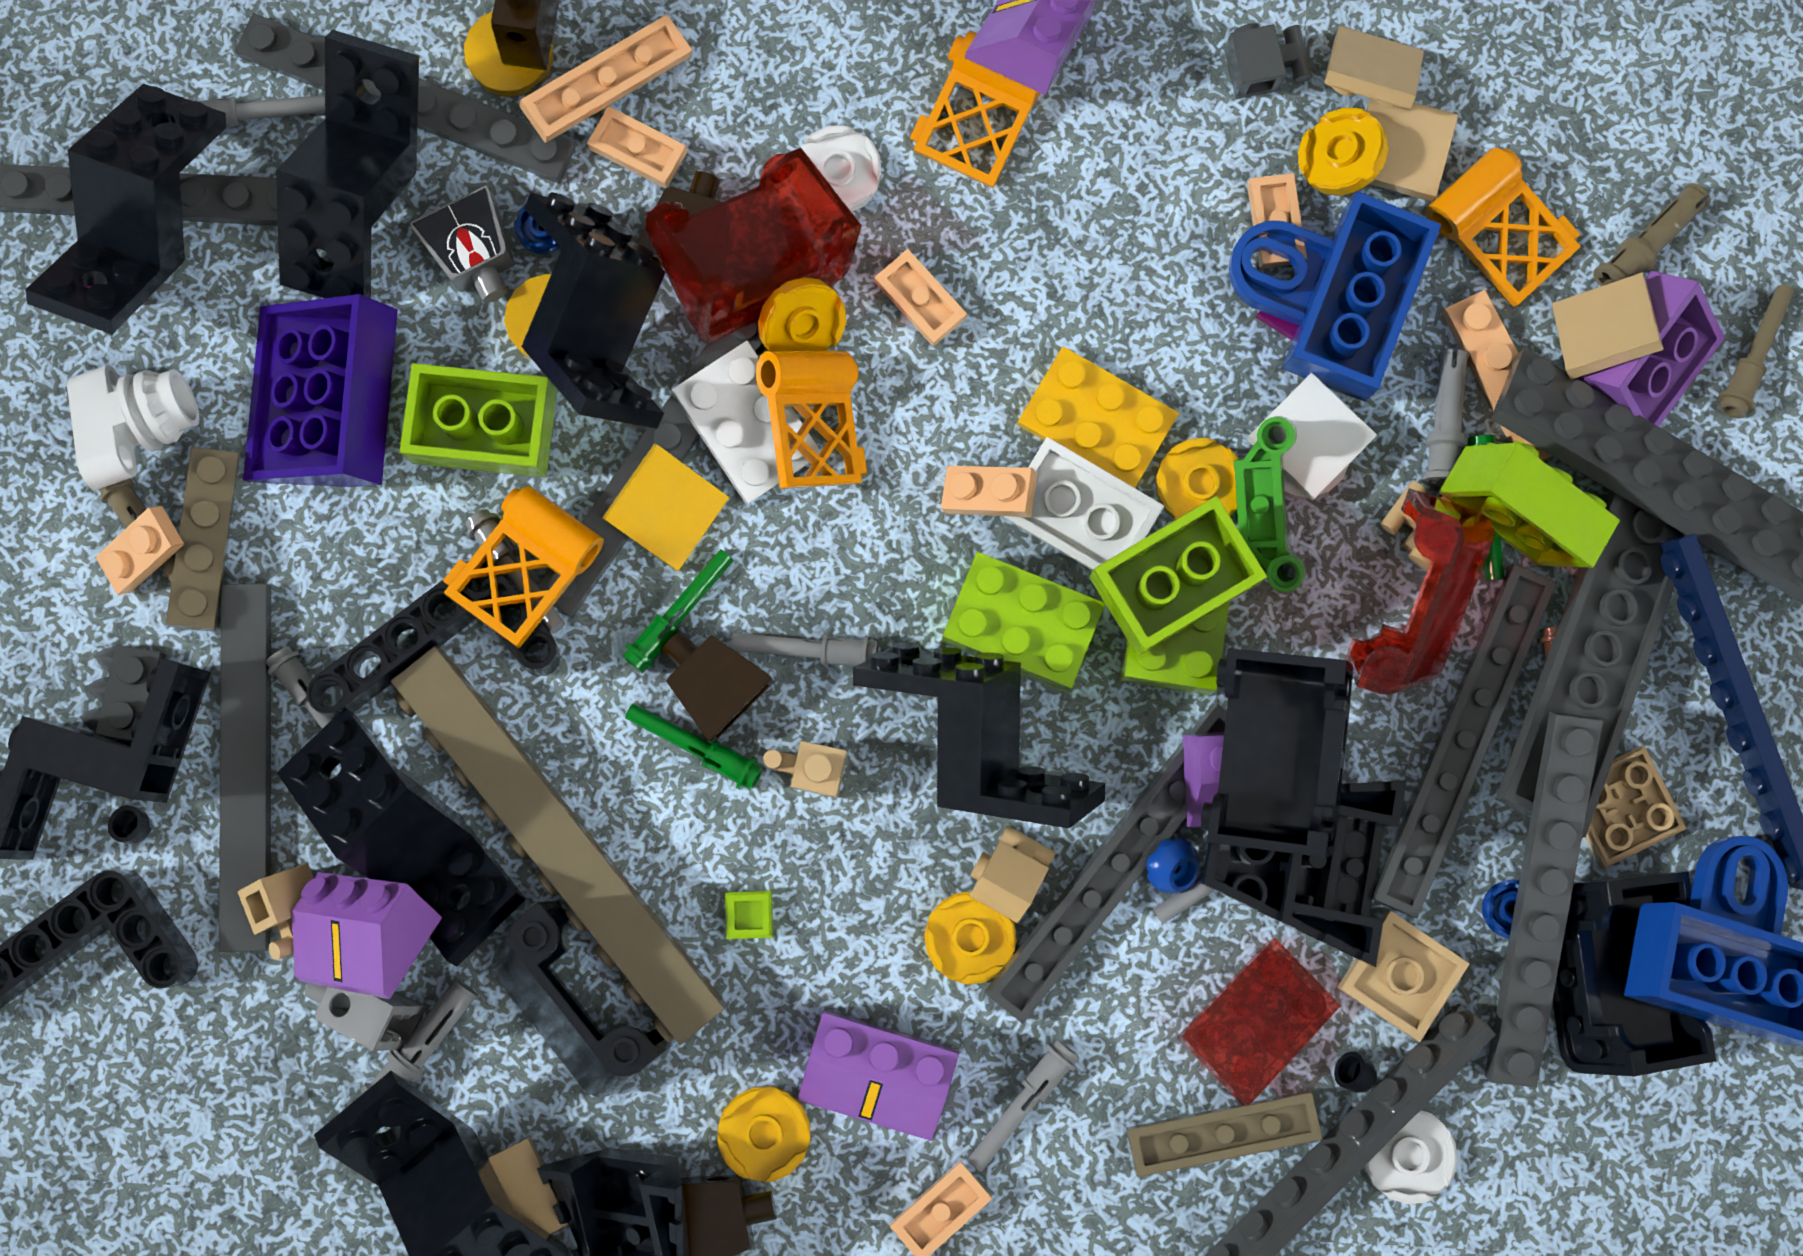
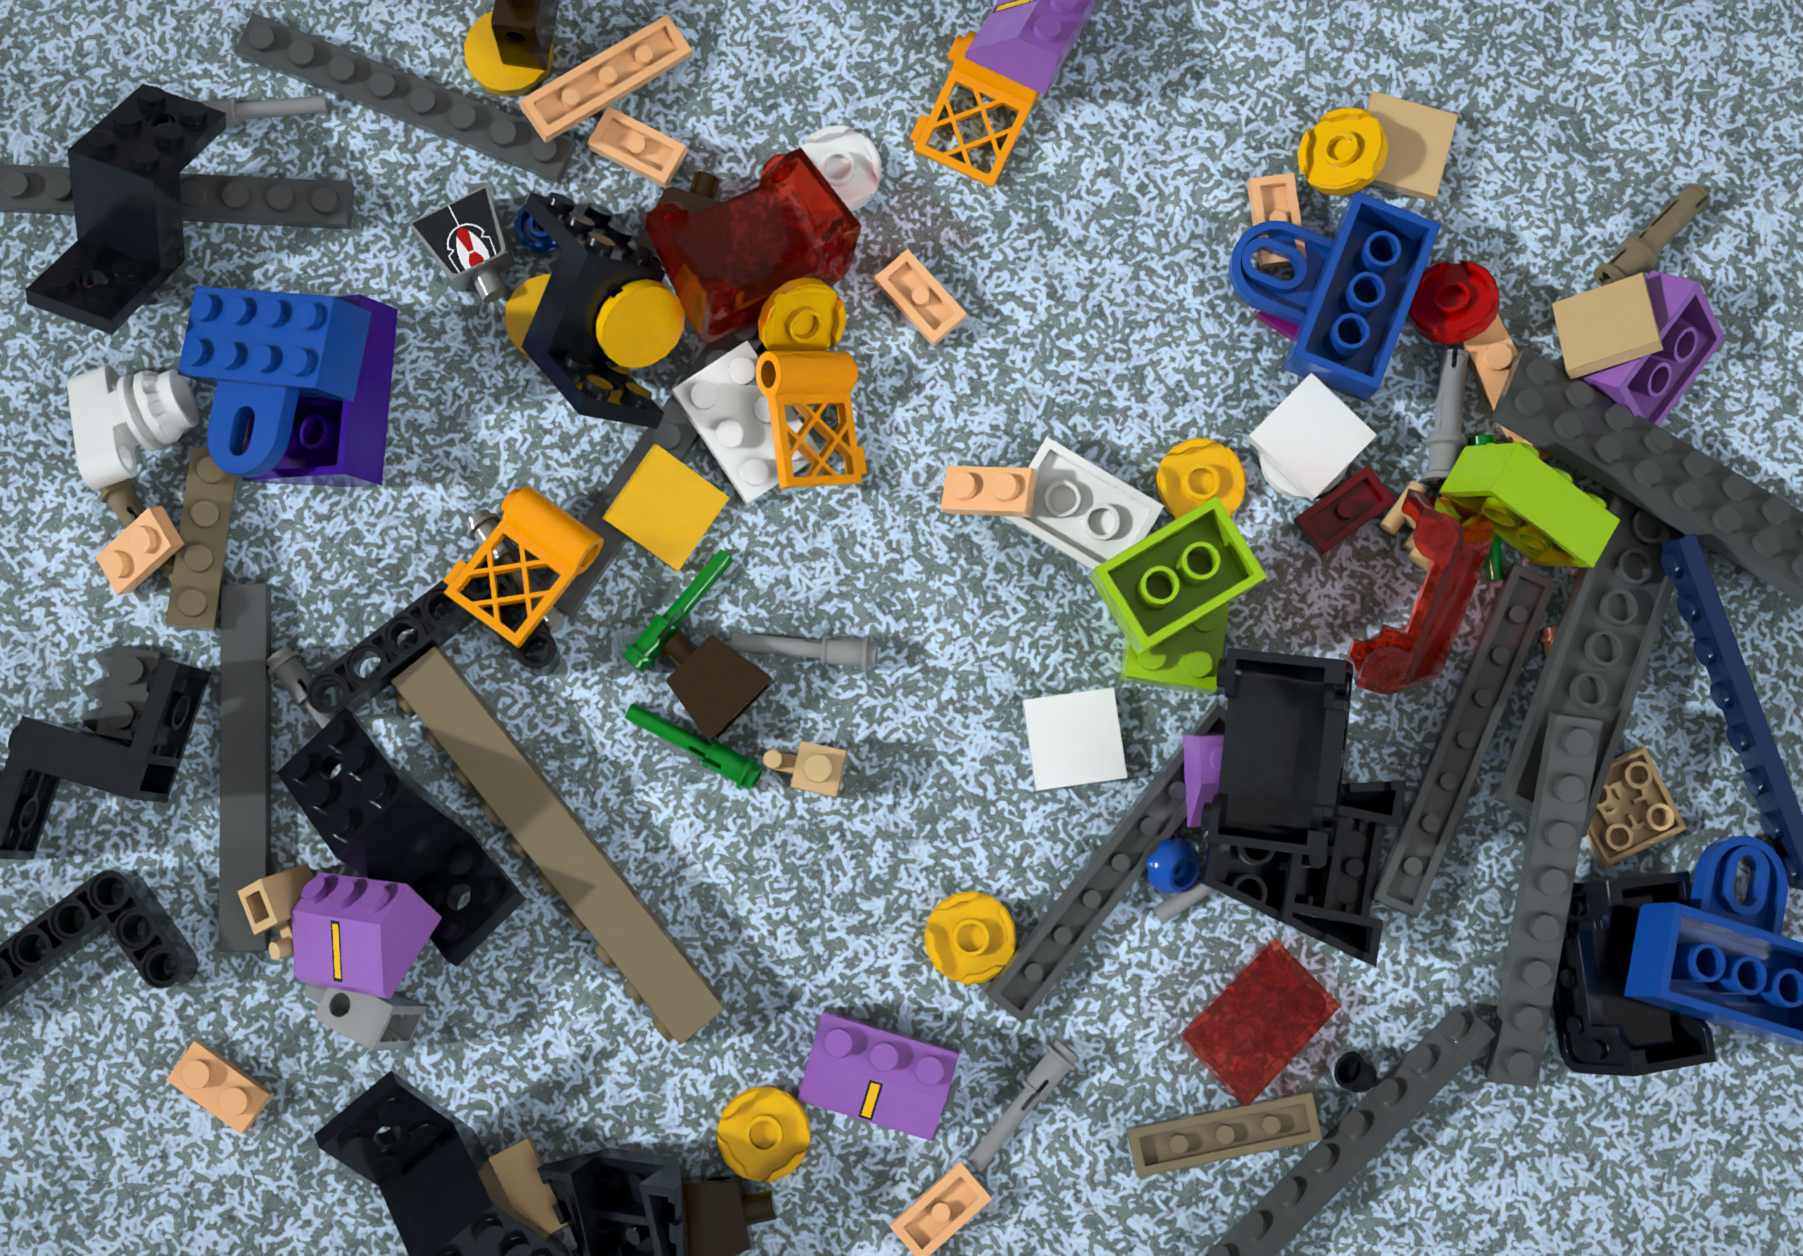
(125, 820): black hinge -> none
(220, 1086): none -> light nougat plate
(261, 358): none -> blue brick
(348, 168): black bracket -> none
(435, 1026): light grey pin -> none
(478, 420): lime brick -> none
(525, 972): black windscreen -> none
(640, 324): none -> yellow tile
(749, 915): lime tile -> none
(981, 735): black bracket -> none
(1011, 874): tan brick -> none
(1024, 620): lime brick -> none
(1074, 739): none -> white tile
(1098, 417): yellow plate -> none
(1259, 62): dark grey brick -> none
(1262, 504): bright green plate -> none
(1344, 510): none -> dark red plate
(1374, 68): tan tile -> none
(1404, 1151): white tile -> none
(1409, 979): tan plate -> none
(1454, 302): none -> red tile
(1482, 195): light orange piece -> none
(1495, 906): blue plate -> none
(1749, 371): dark tan pin -> none

